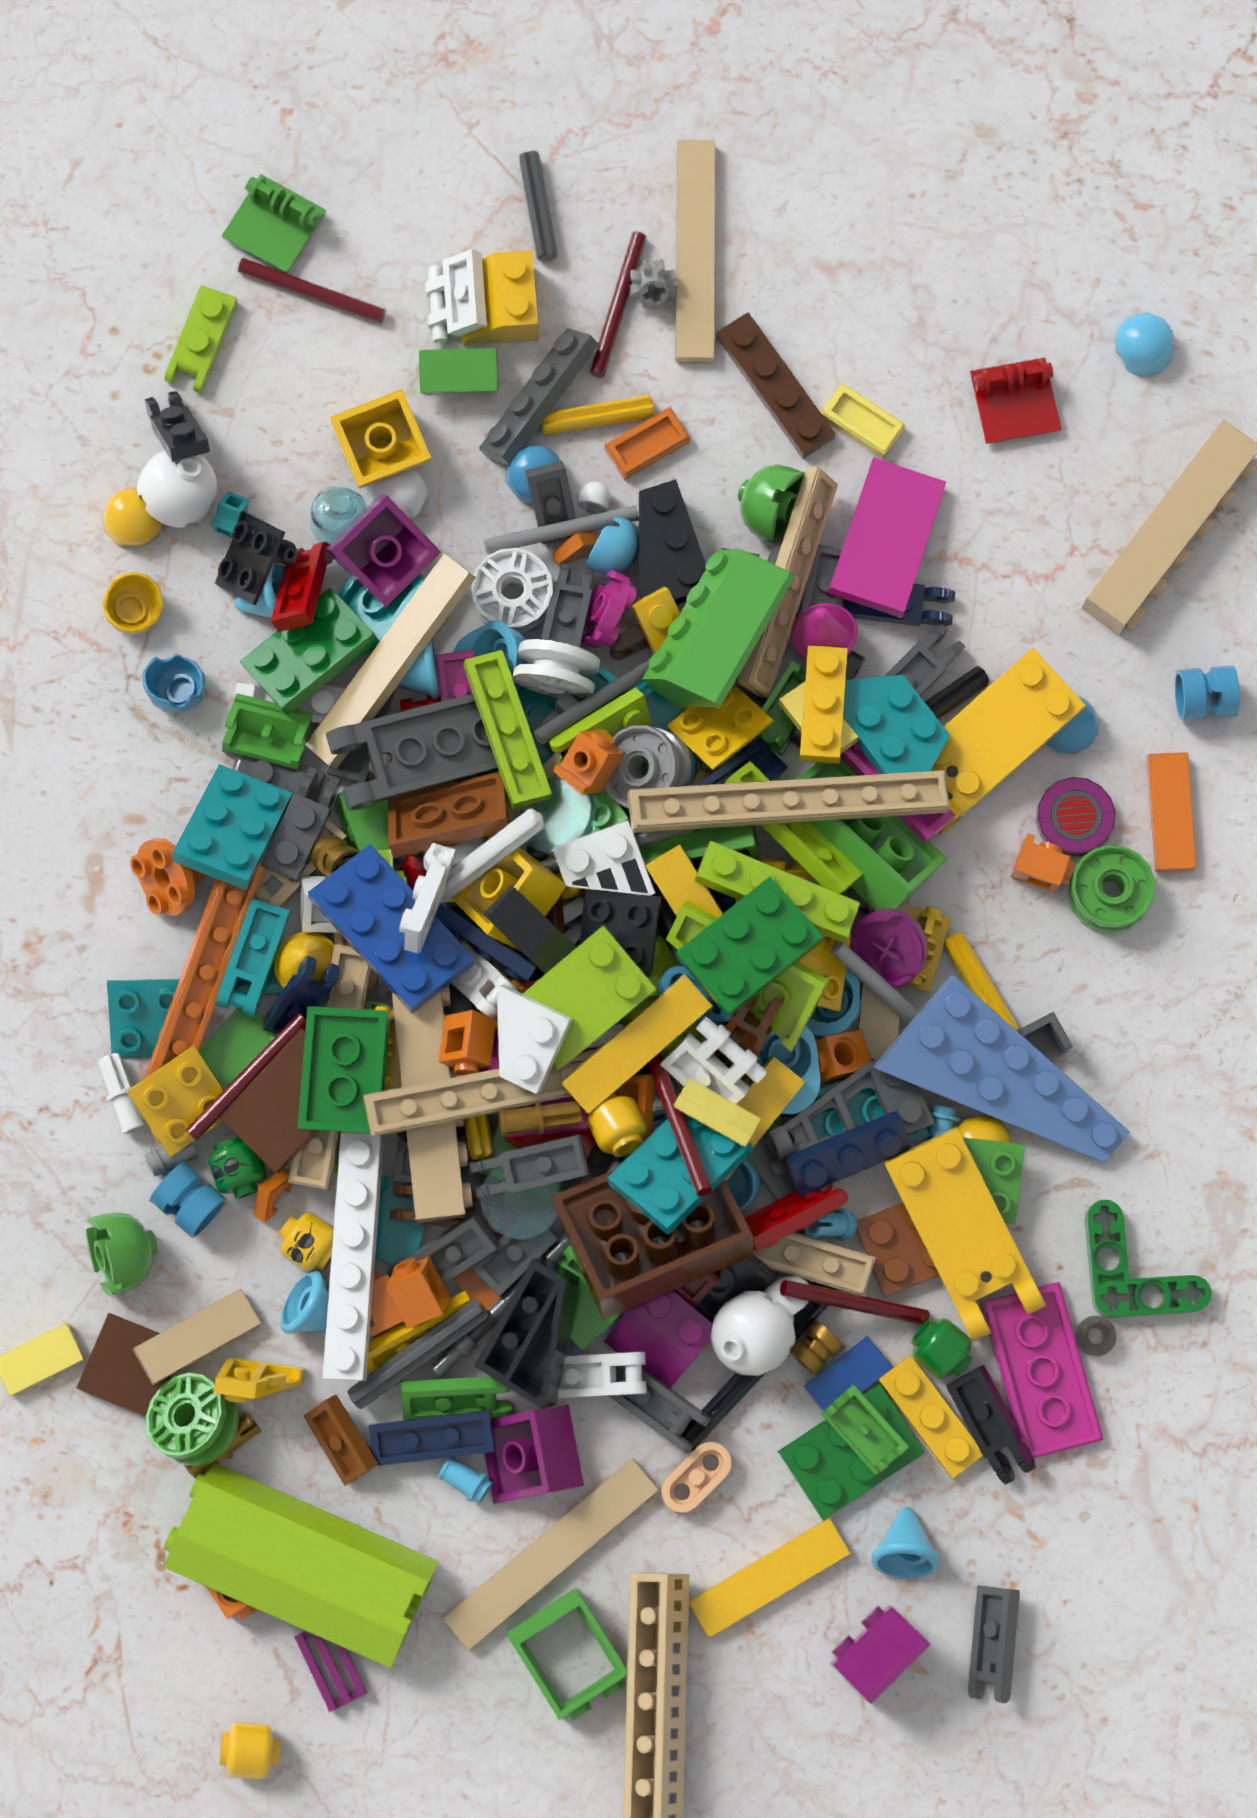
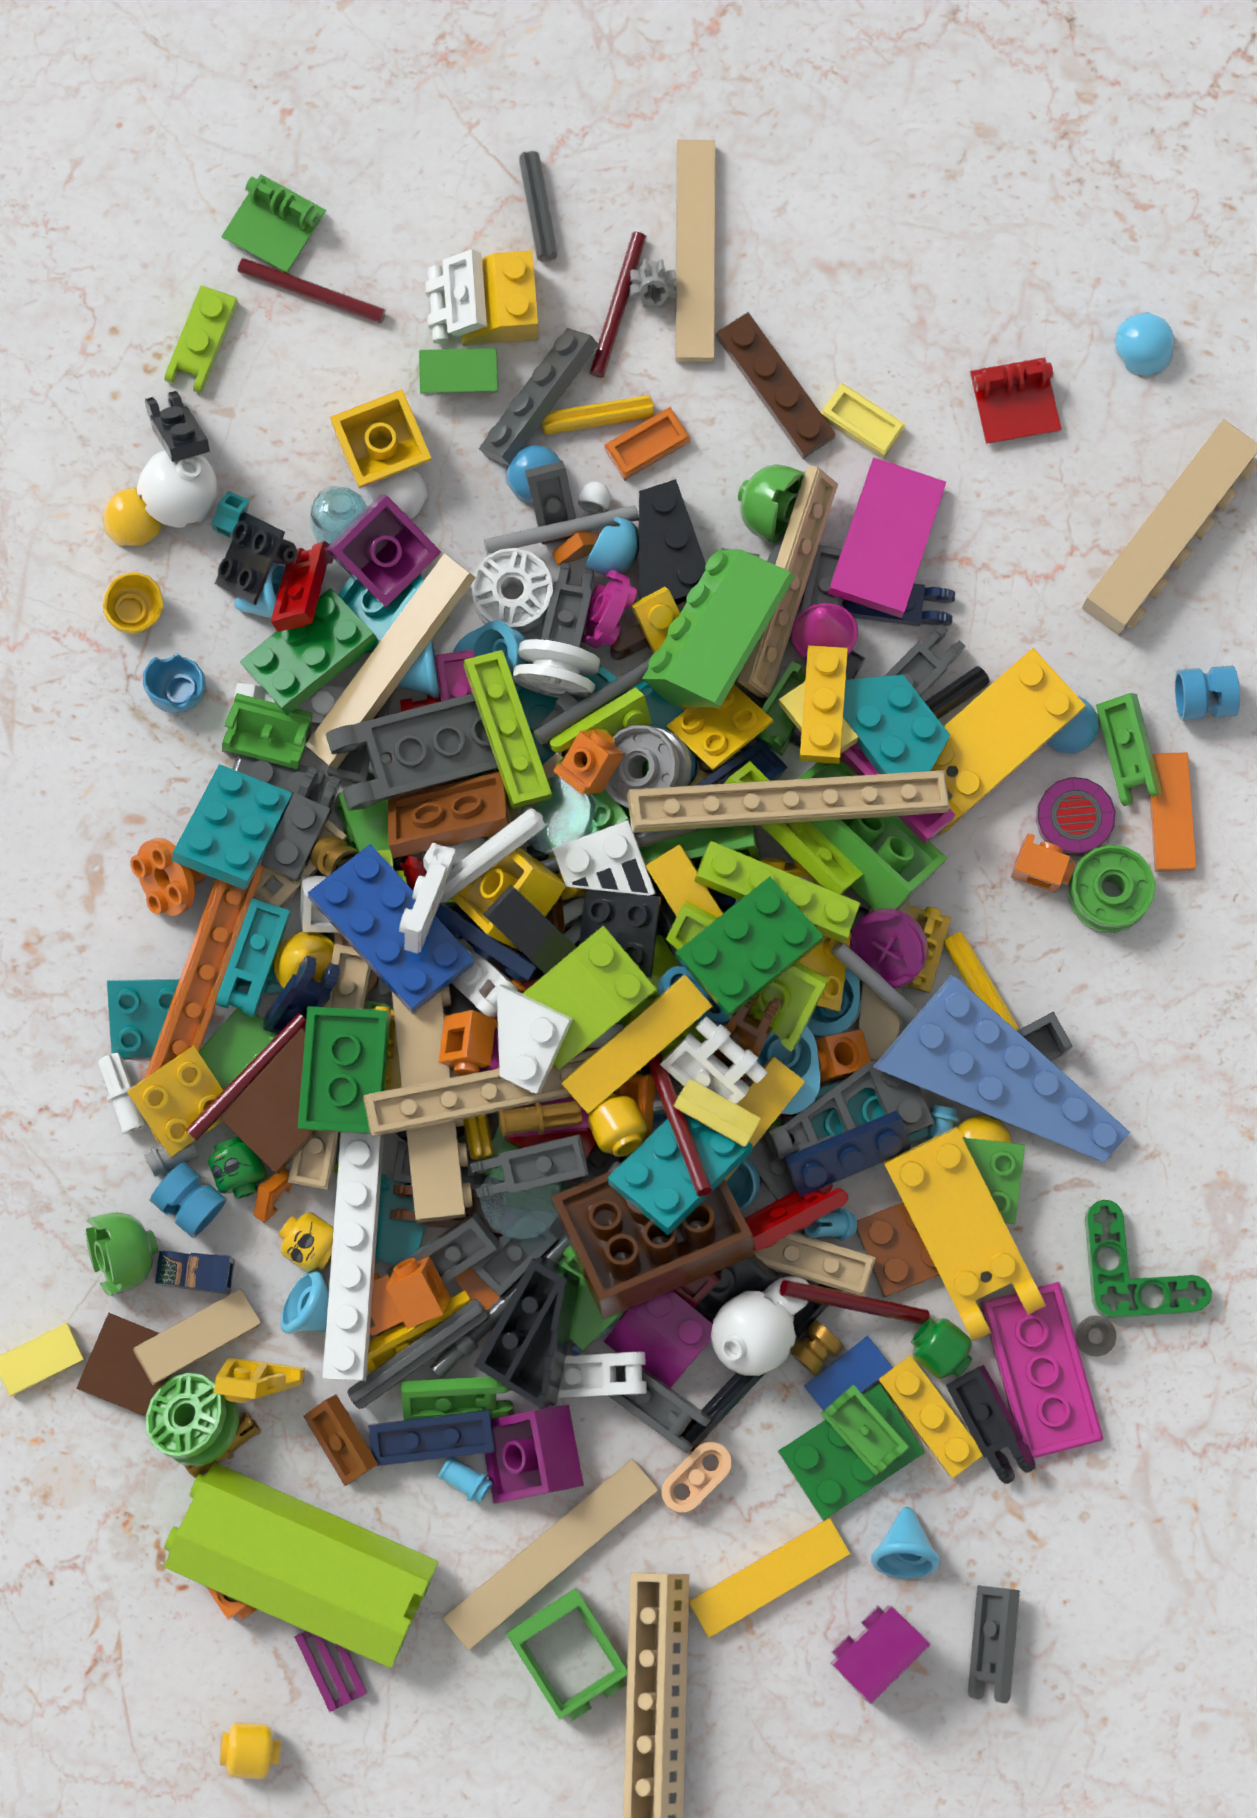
(195, 1271): none -> dark blue leg
(1128, 746): none -> bright green hinge

